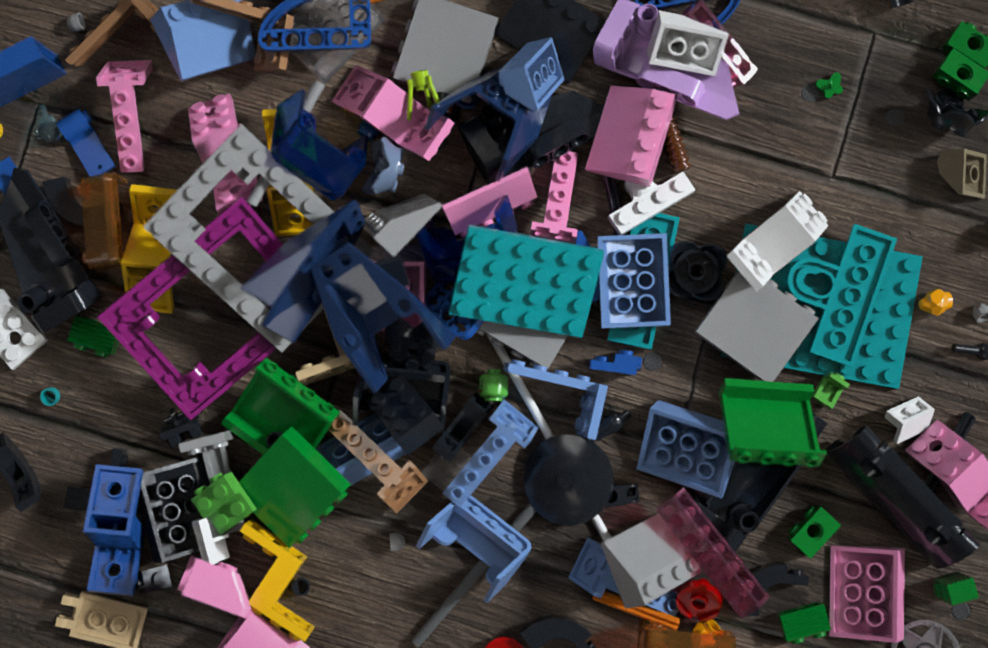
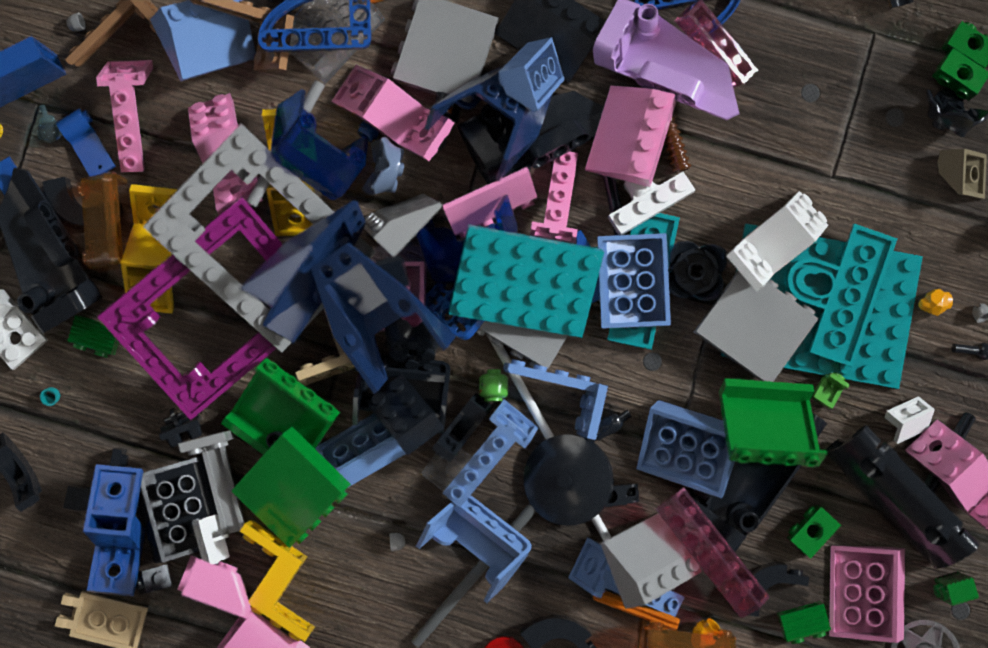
(223, 502): bright green plate -> none
(305, 586): black hinge -> none
(399, 483): medium nougat bracket -> none
(421, 81): lime plant -> none
(623, 362): blue plate -> none
(686, 44): white slope -> none
(700, 590): red plate -> none
(830, 86): green piece -> none

